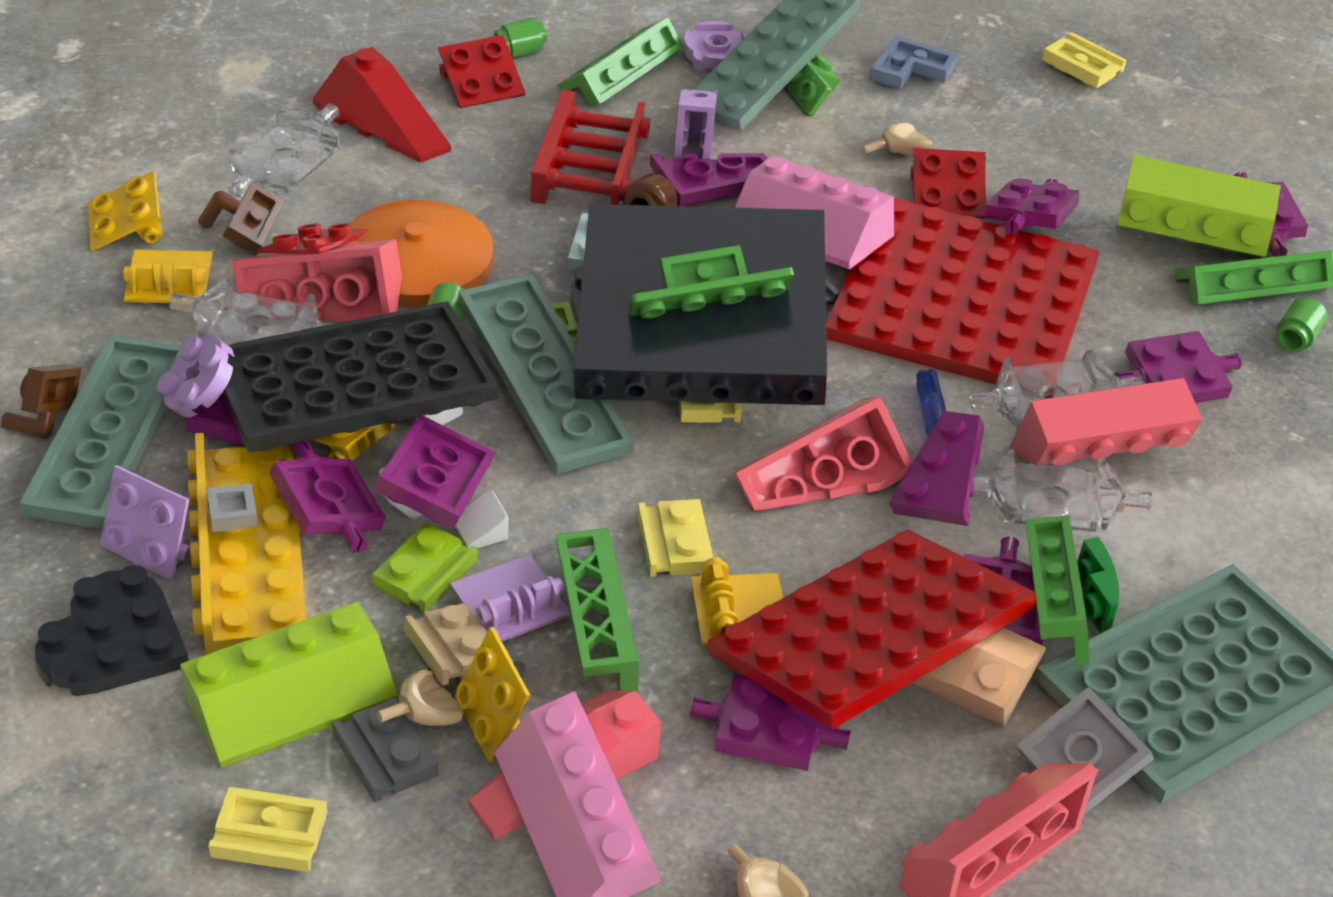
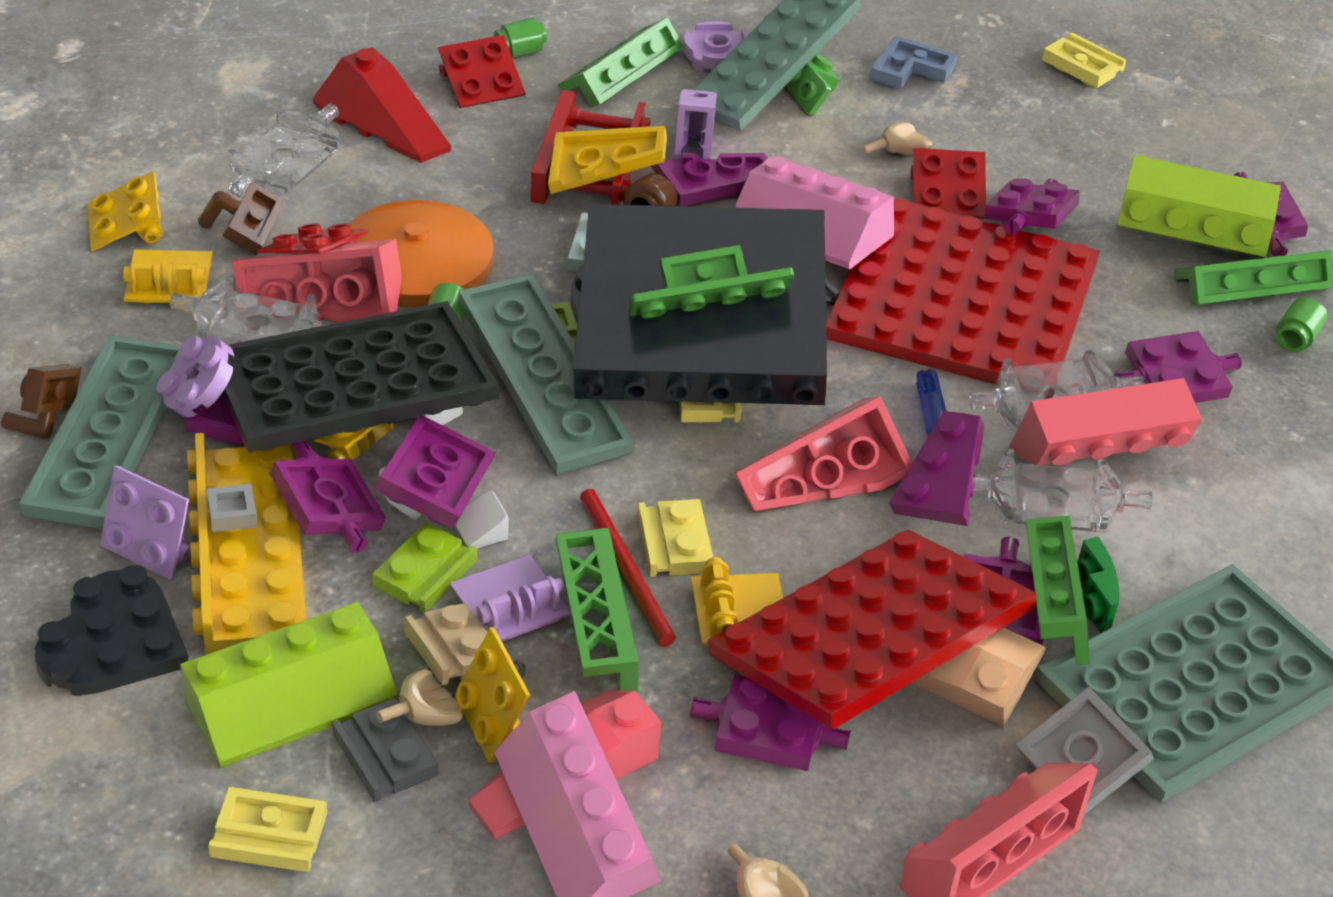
(603, 153): none -> yellow wing
(629, 570): none -> red axle

